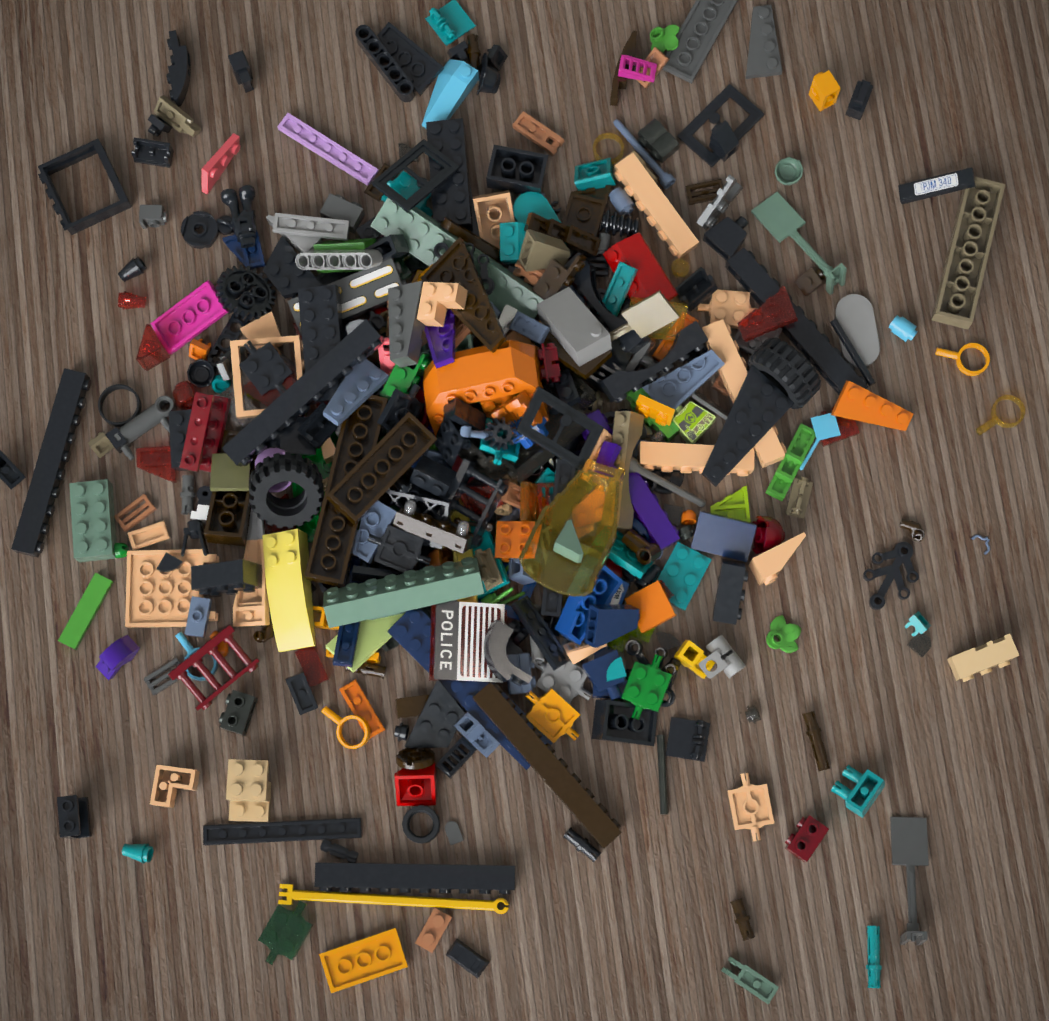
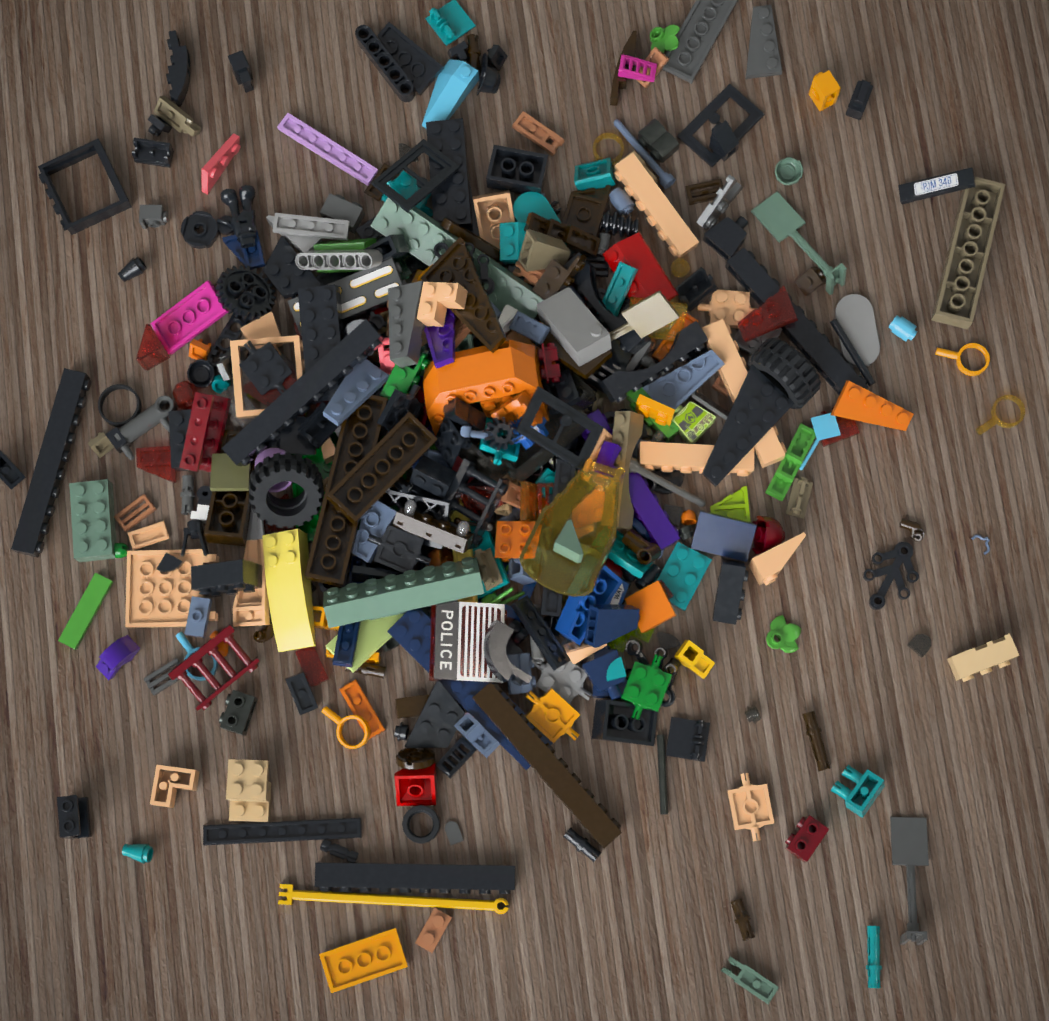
(130, 301): clear red cone -> none
(285, 932): clear green plate -> none
(467, 958): black tile -> none
(724, 656): light grey piece -> none
(919, 623): tile -> none

